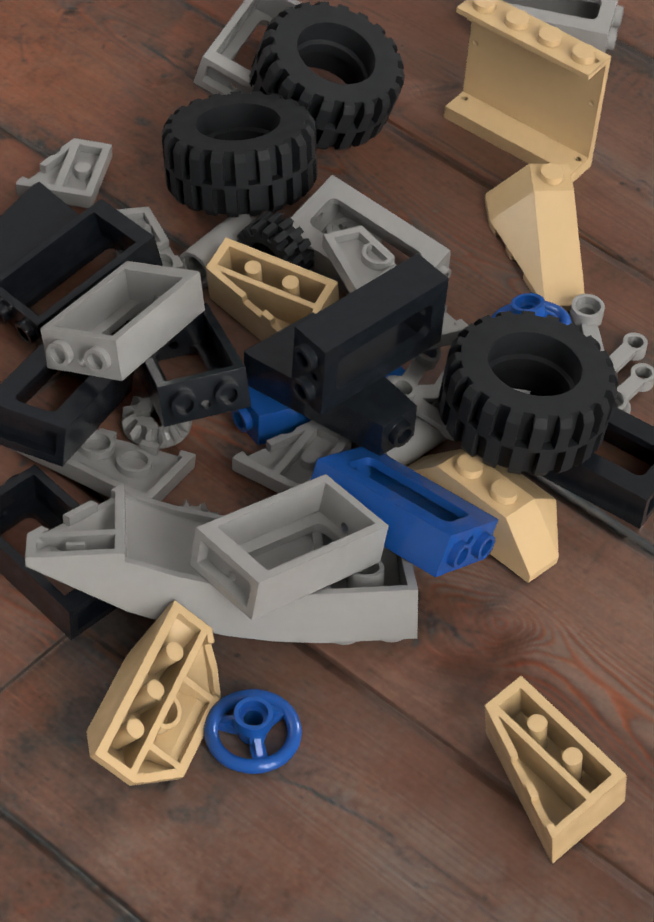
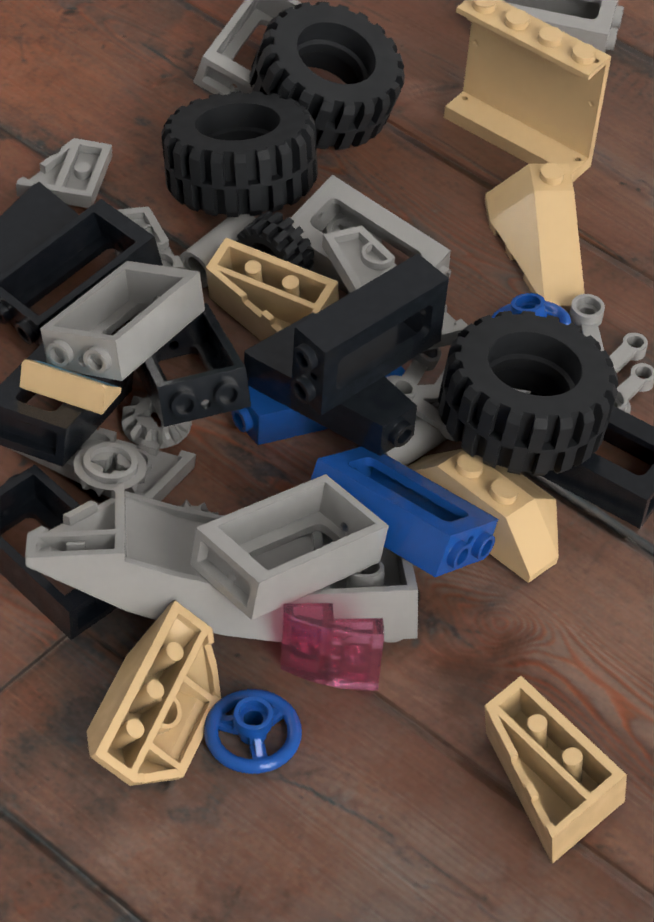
(67, 386): none -> tan slope
(99, 457): none -> light grey gear
(290, 457): light grey wing -> none
(331, 649): none -> clear pink slope

